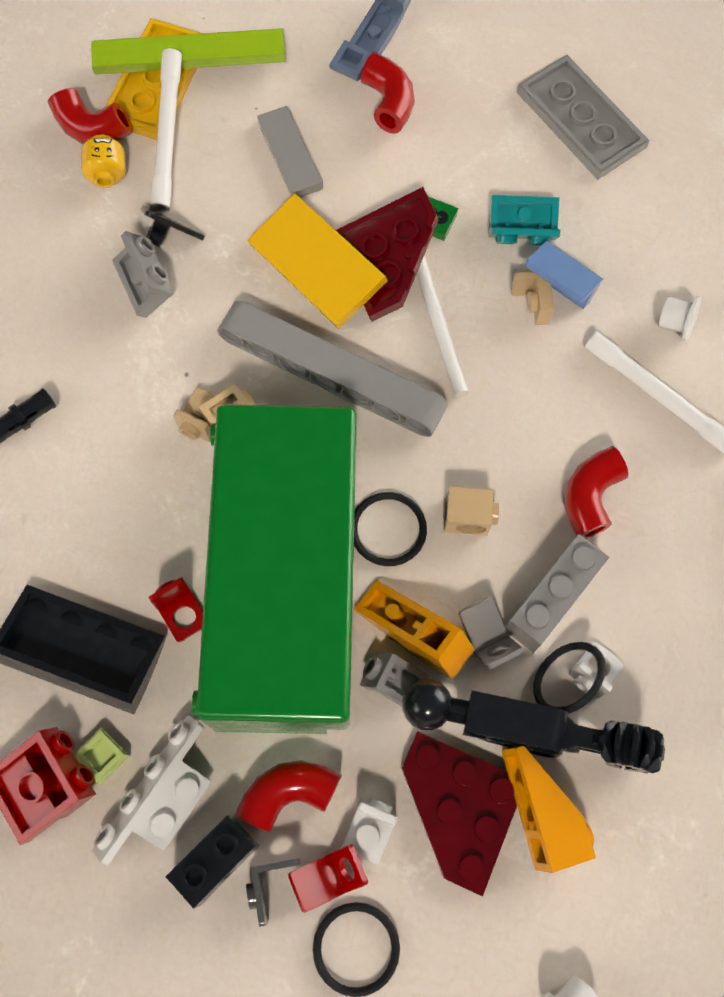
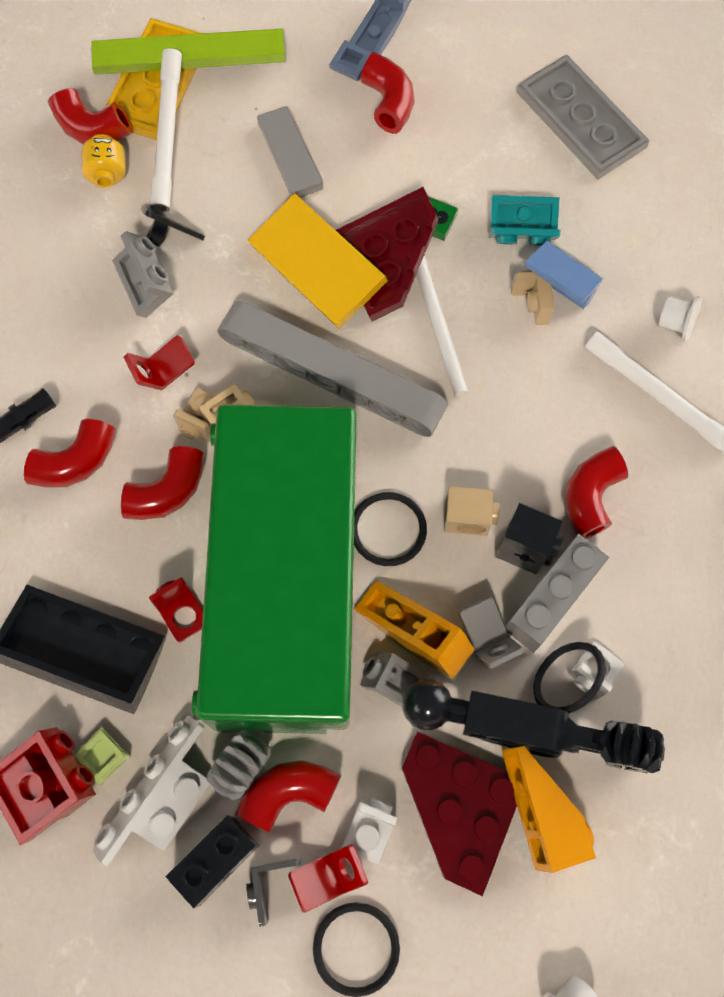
(74, 463): none -> red cylinder
(163, 365): none -> red bracket
(169, 492): none -> red cylinder
(238, 765): none -> light grey gear
(530, 539): none -> black brick

